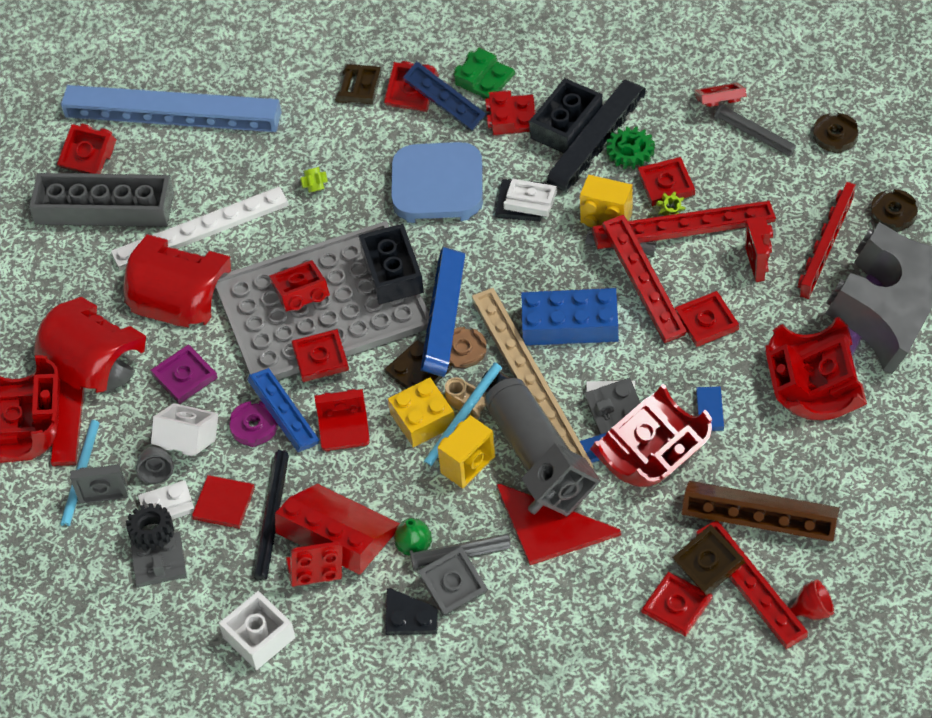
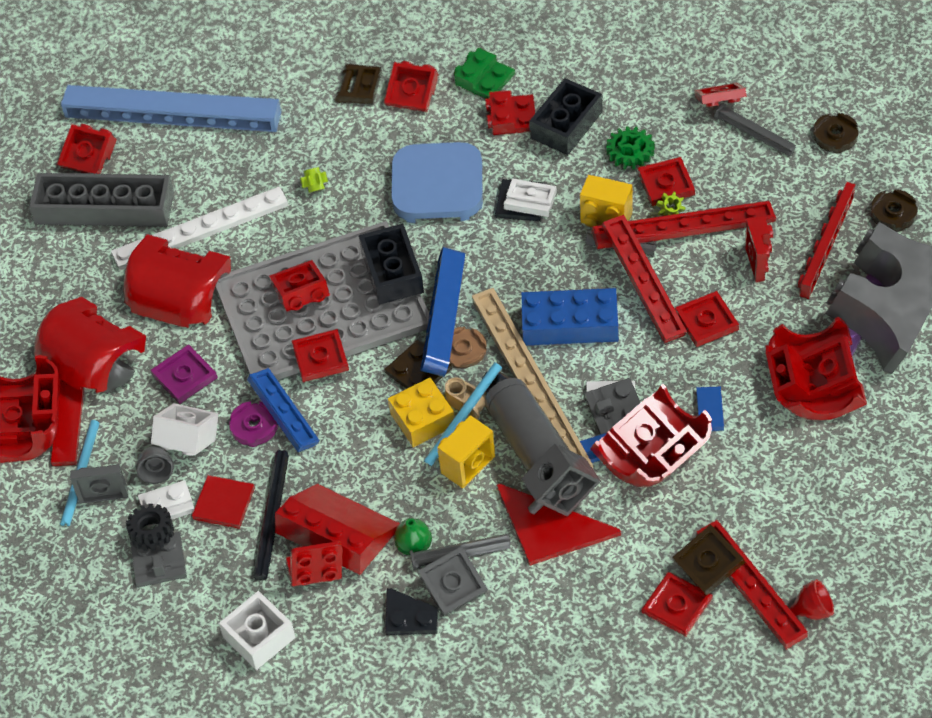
(342, 420): red bracket -> none
(444, 96): dark blue plate -> none
(595, 135): black beam -> none
(760, 511): reddish brown brick -> none

